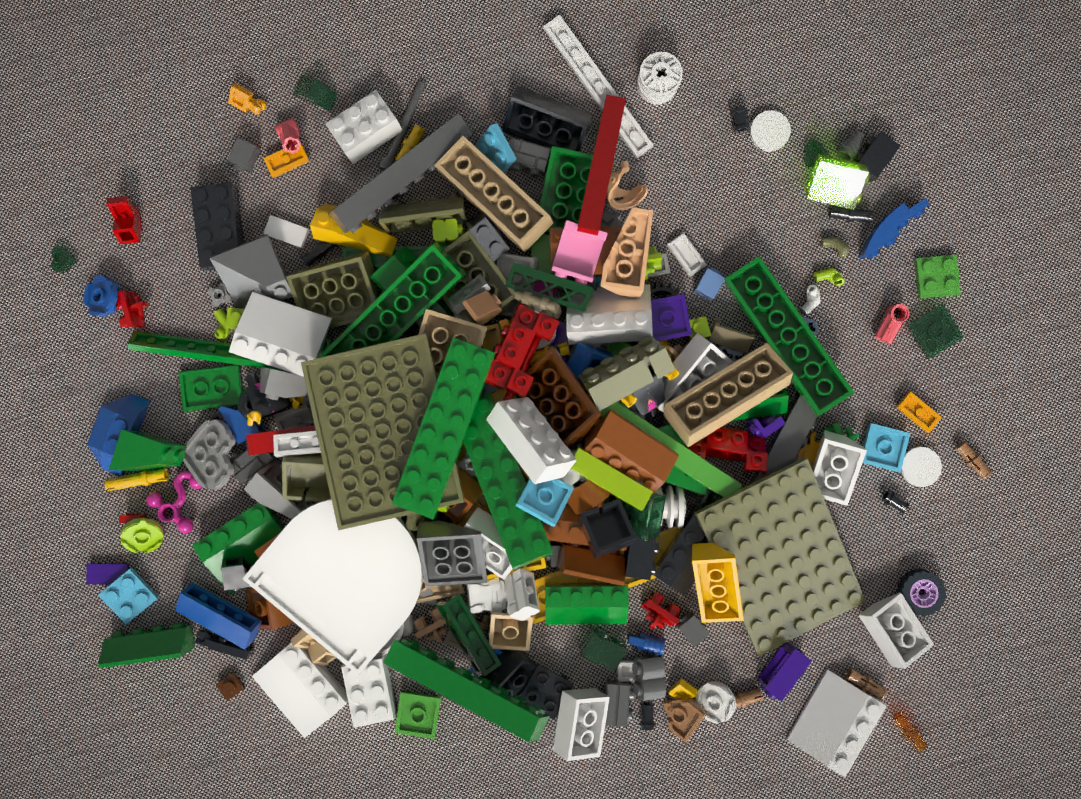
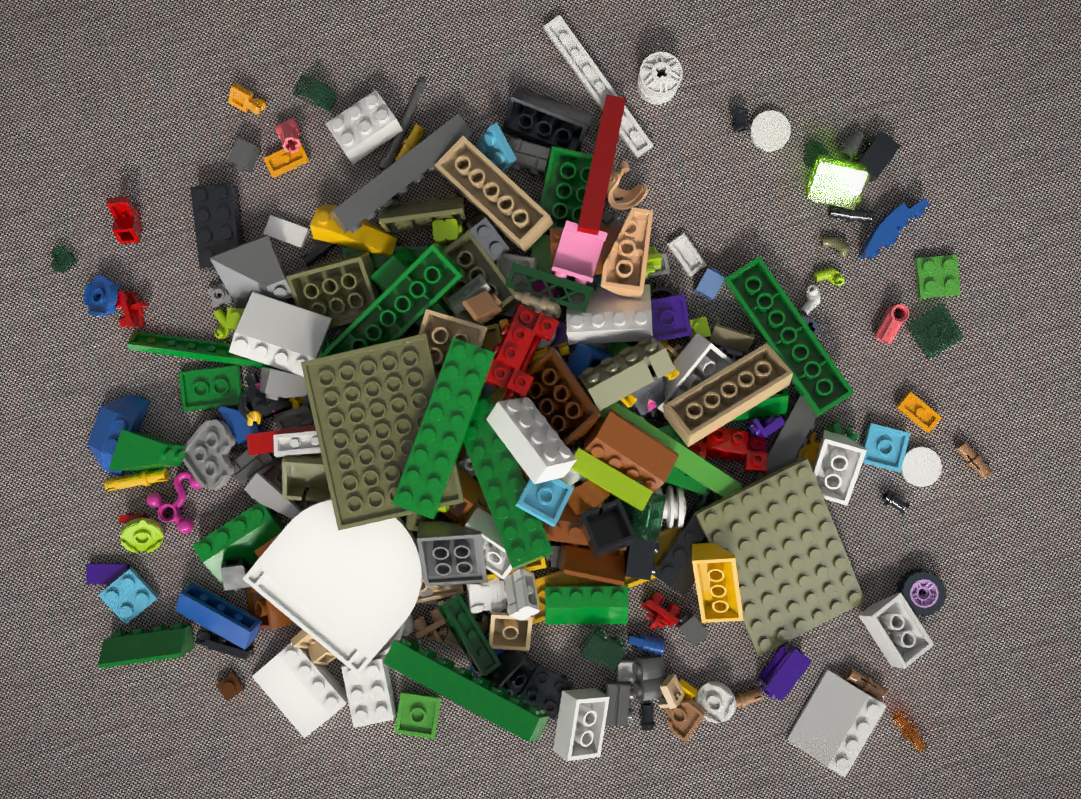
(672, 692): none -> tan bracket

